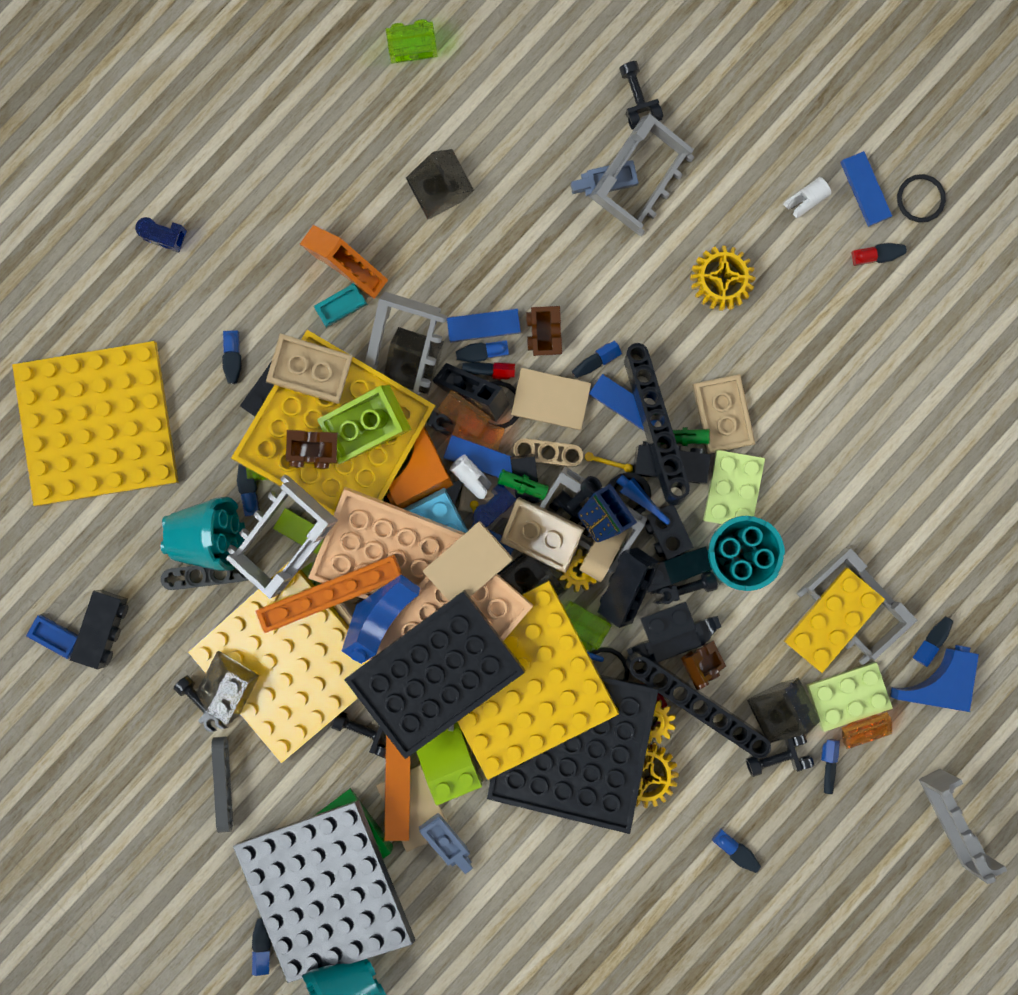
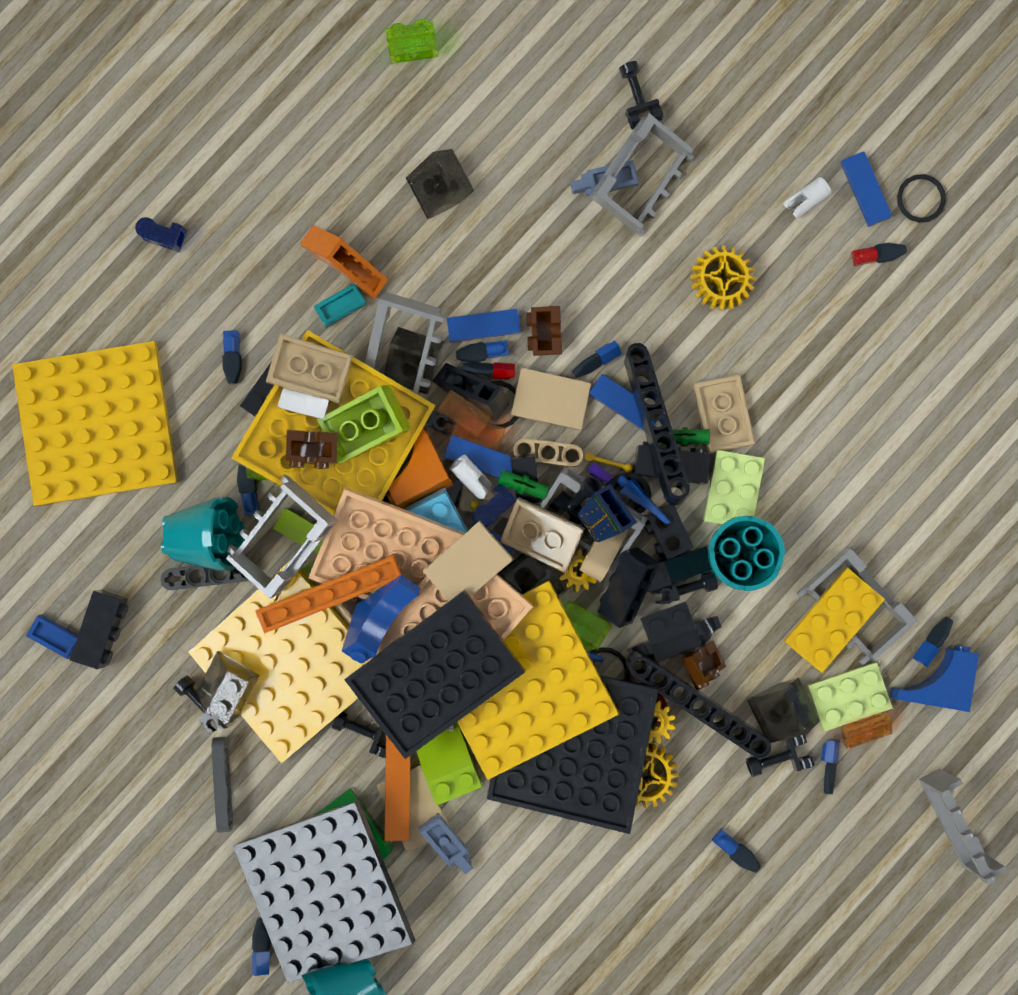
(303, 403): none -> white sticker
(599, 473): none -> dark purple tile

